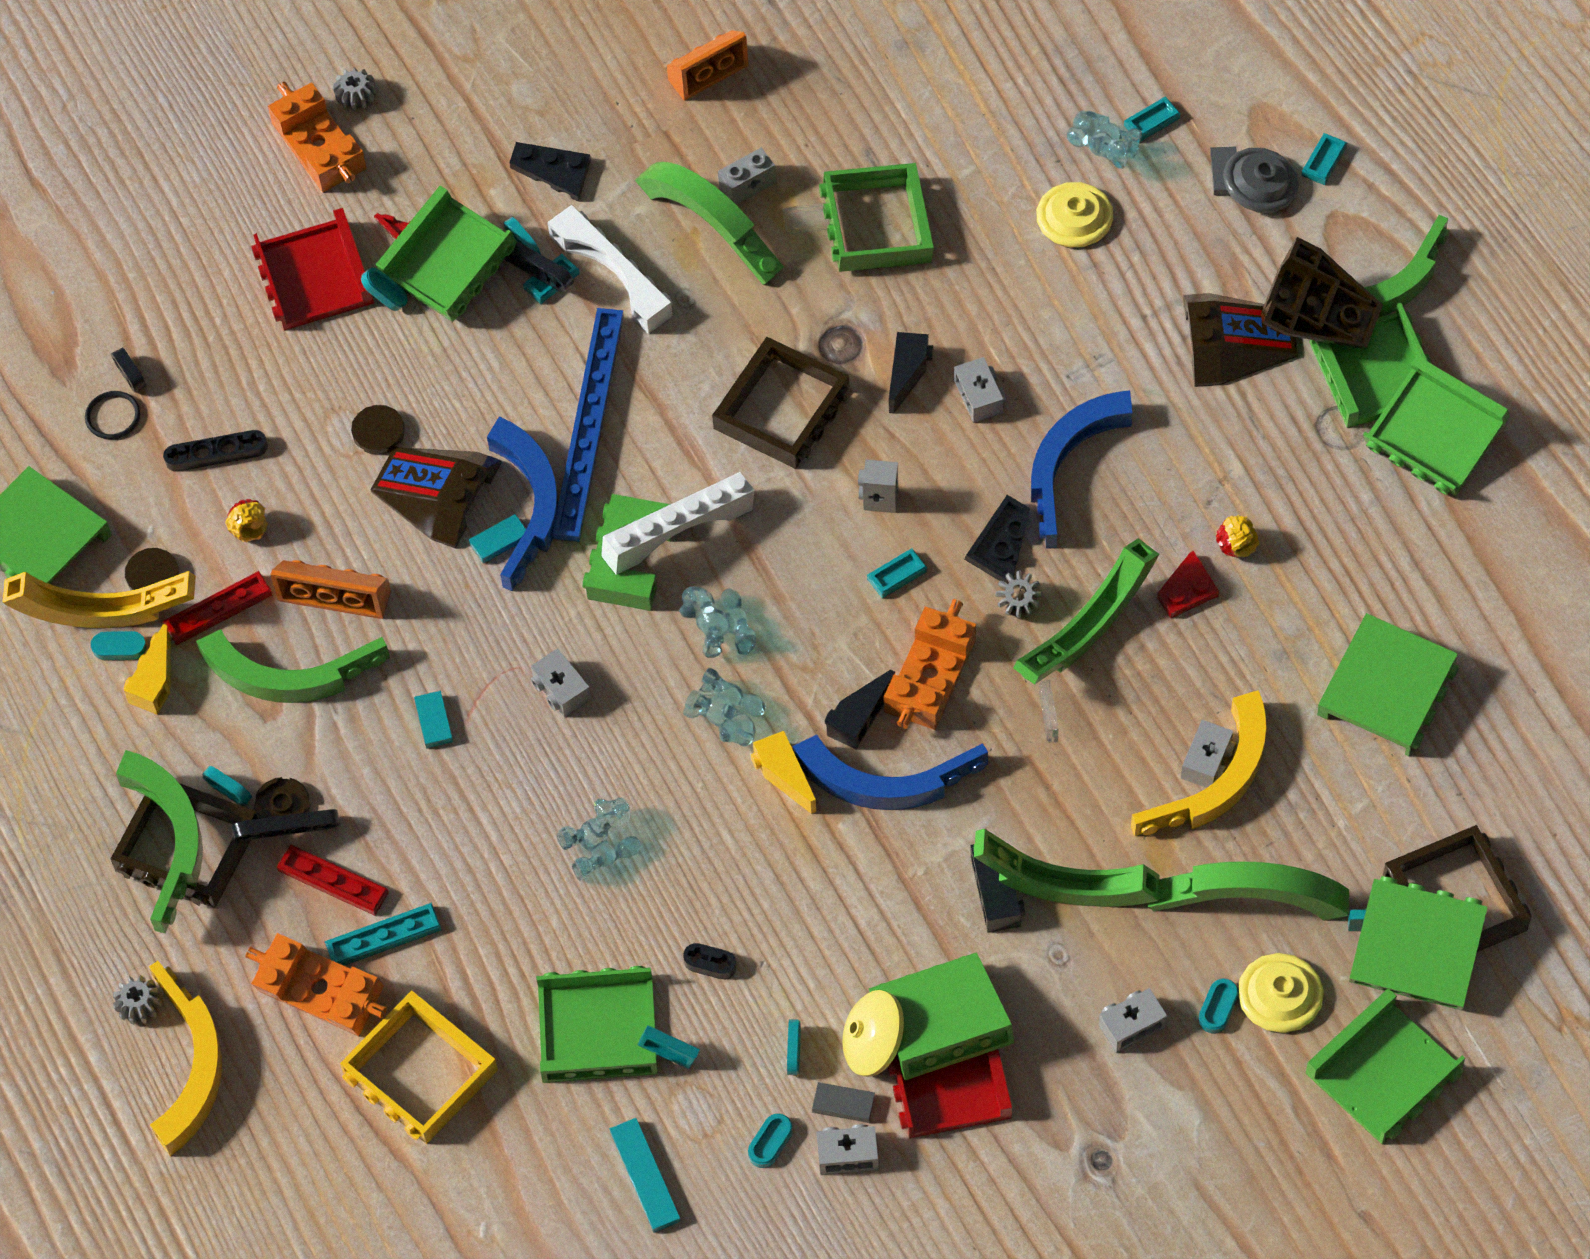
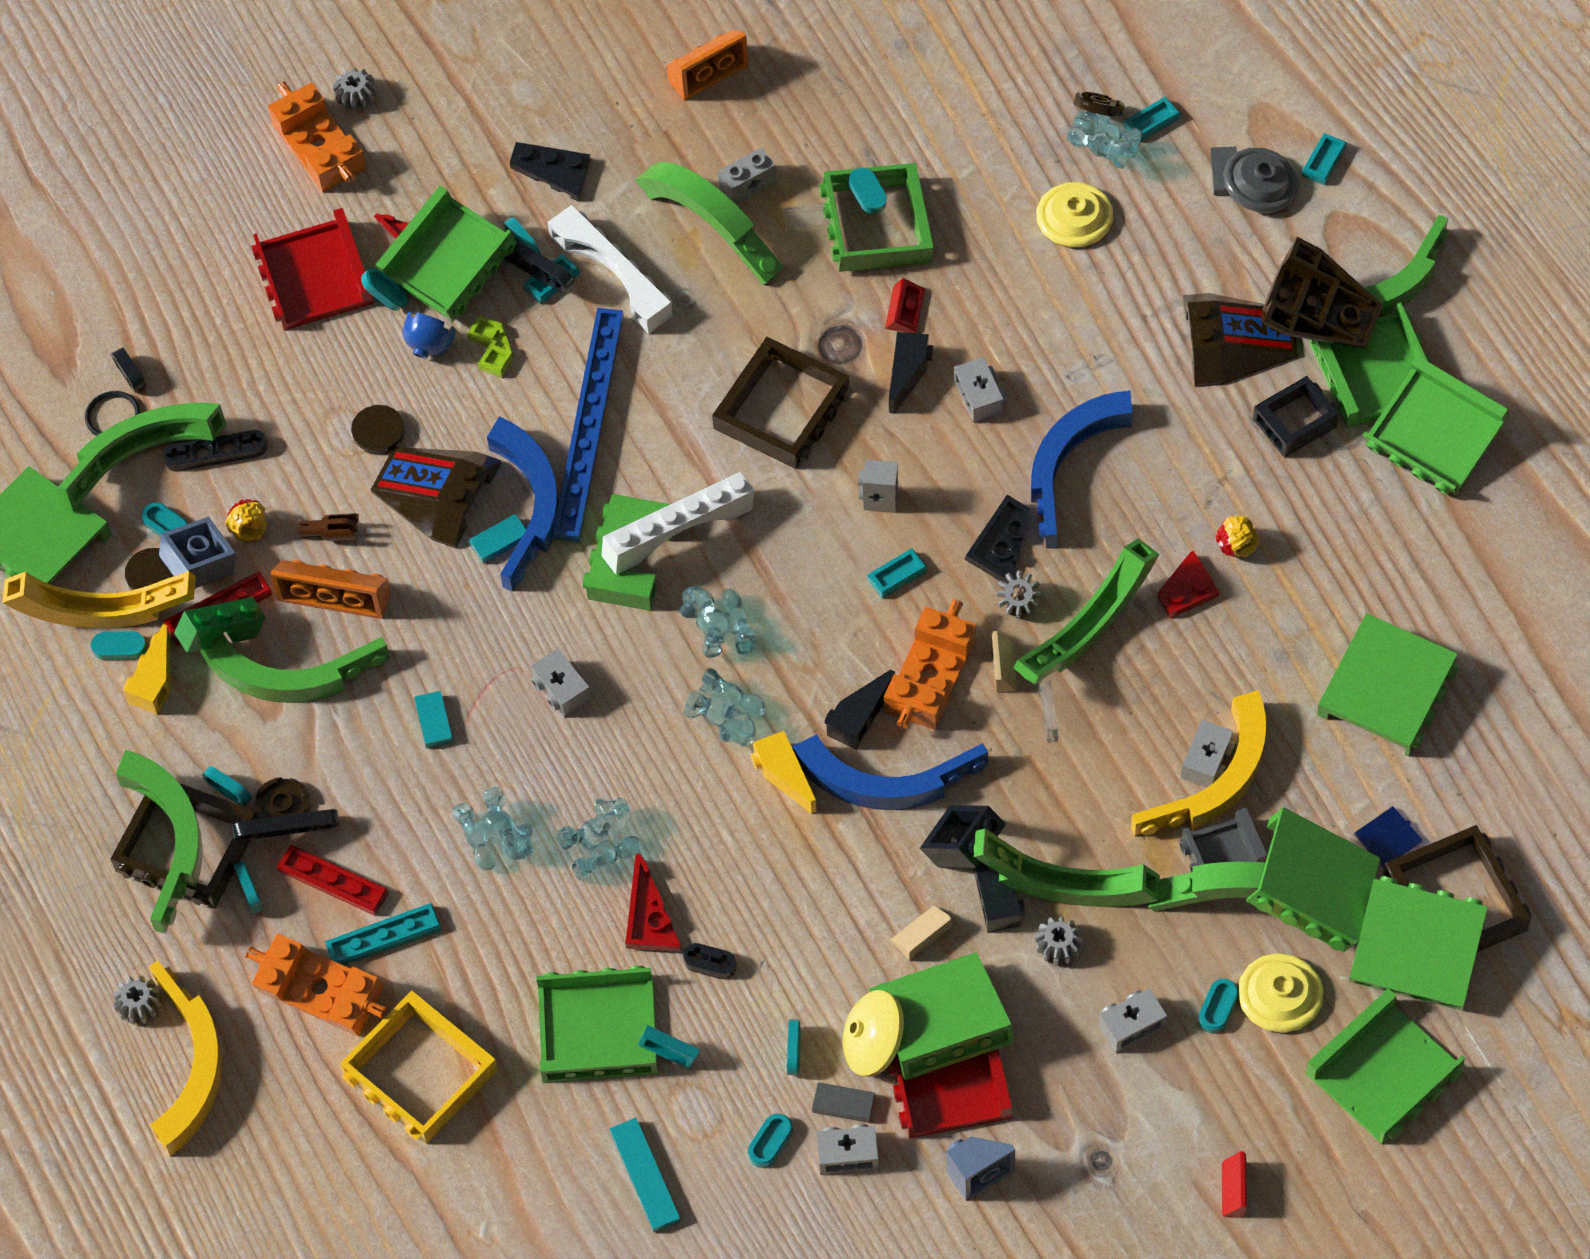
(135, 434): none -> bright green arch
(161, 519): none -> teal tile
(198, 549): none -> sand blue brick
(201, 626): none -> green arch
(248, 887): none -> teal tile
(331, 527): none -> reddish brown arm
(427, 335): none -> blue cylinder
(495, 823): none -> clear light blue animal
(499, 352): none -> lime tile
(647, 919): none -> red wing
(867, 190): none -> teal tile
(905, 307): none -> red slope
(922, 932): none -> tan slope
(954, 835): none -> black window
(978, 1164): none -> sand blue slope
(1003, 663): none -> tan slope
(1058, 950): none -> light grey gear
(1098, 104): none -> dark brown tile
(1224, 842): none -> dark grey panel
(1234, 1186): none -> slope
(1275, 430): none -> black window
(1315, 880): none -> bright green panel
(1388, 836): none -> clear blue piece

